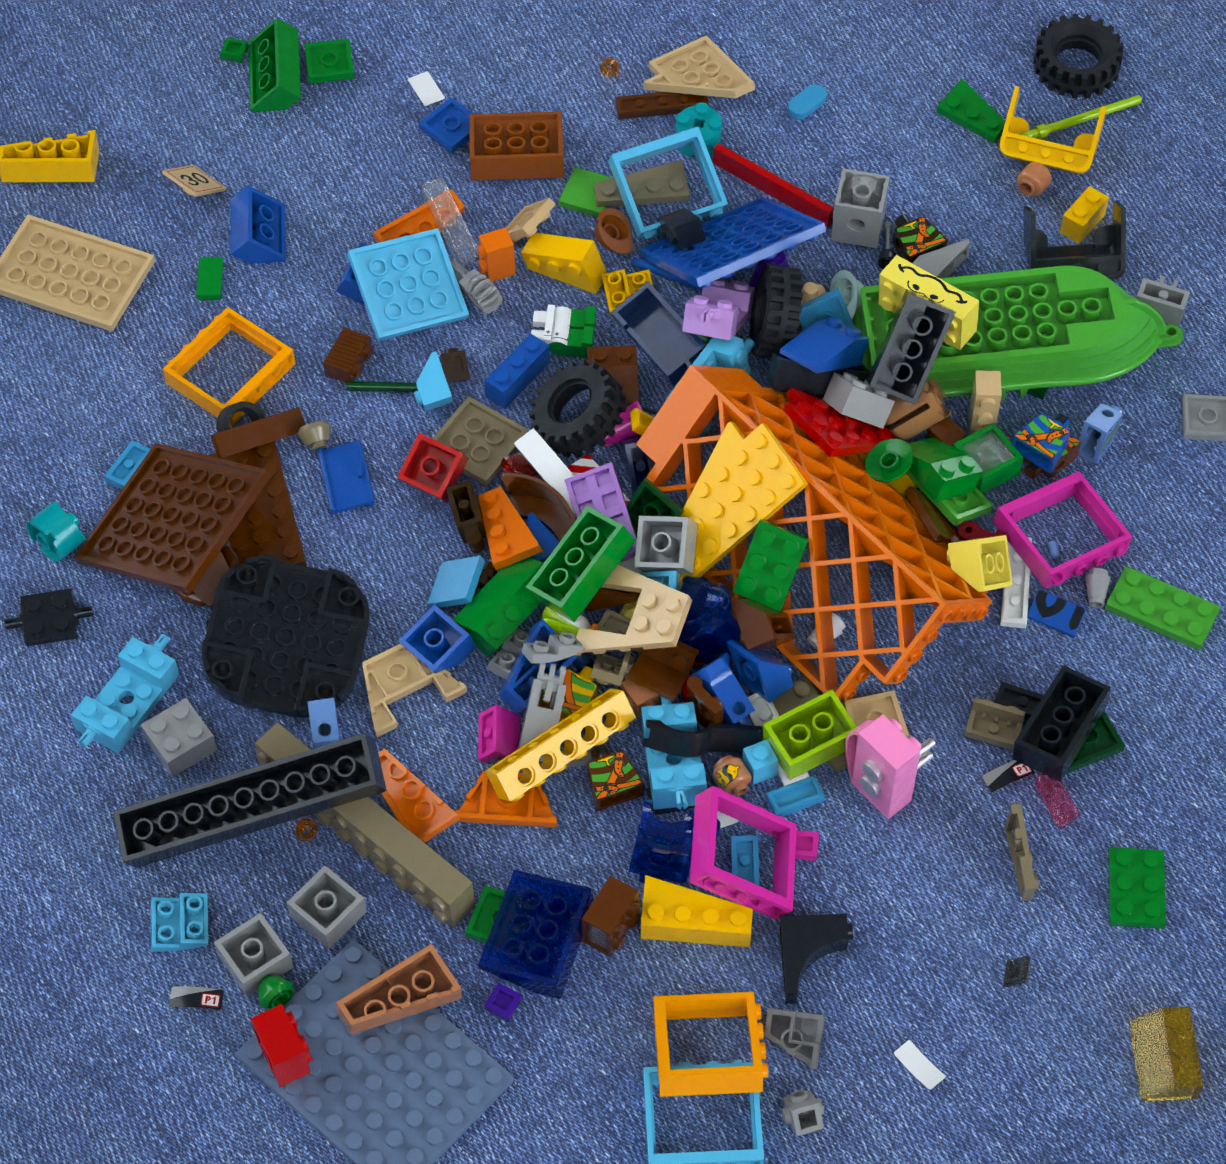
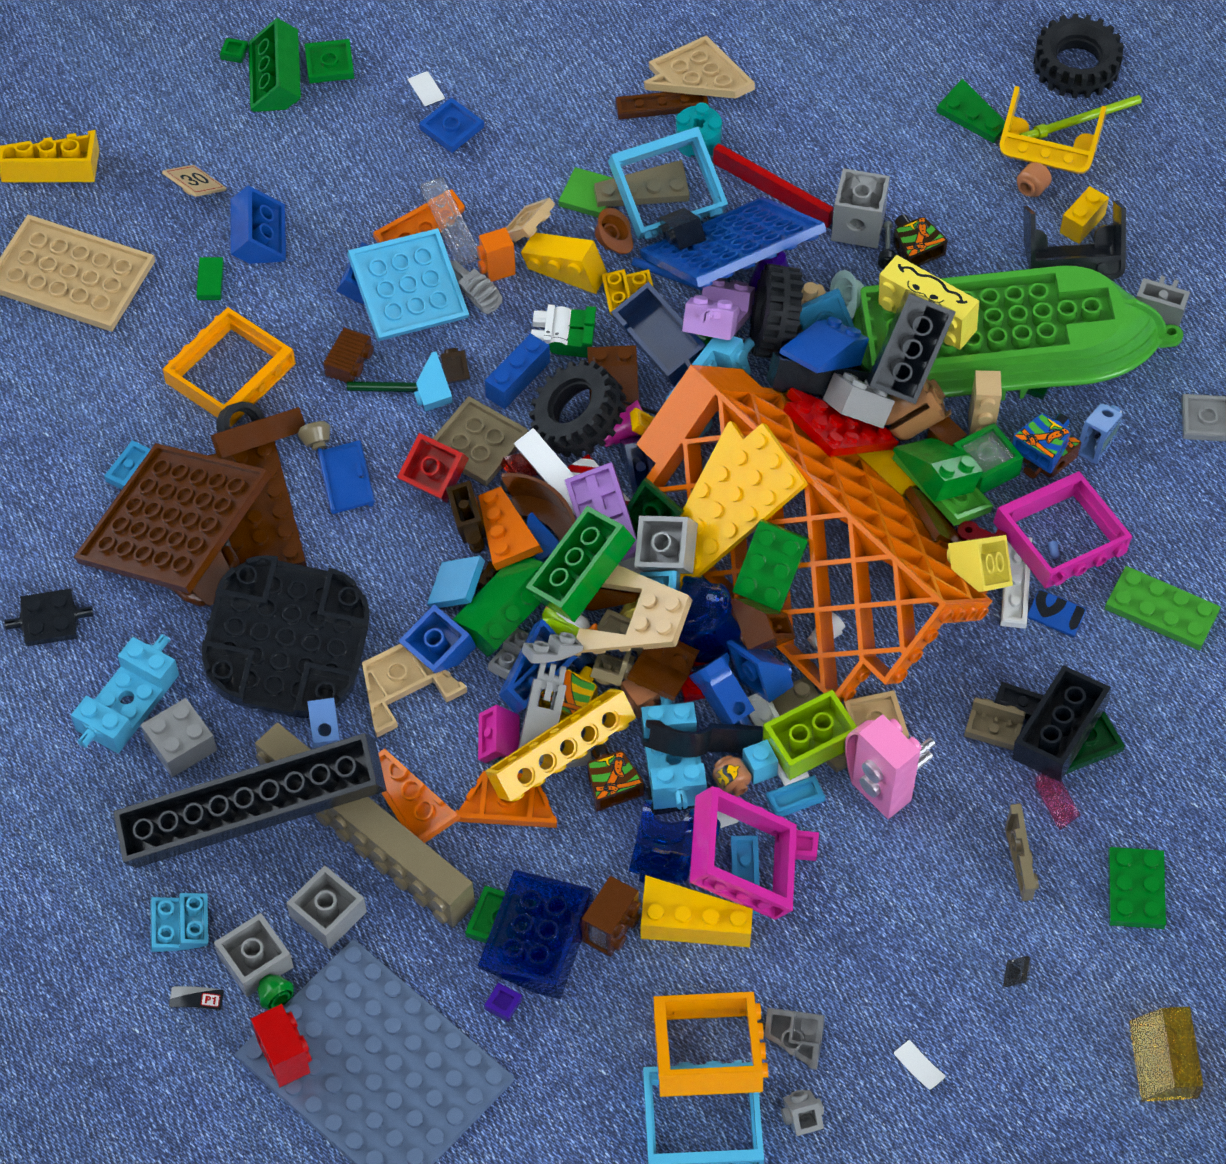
(55, 531): teal brick -> none
(301, 827): clear orange hinge -> none
(400, 992): nougat wedge -> none
(516, 146): dark orange slope -> none
(613, 70): clear orange hinge -> none
(707, 707): reddish brown plate -> none
(807, 101): dark azure tile -> none
(807, 940): black arch -> none
(889, 460): green dish -> none
(944, 260): light grey slope -> none
(1006, 774): sticker -> none
(1097, 586): light grey cone -> none

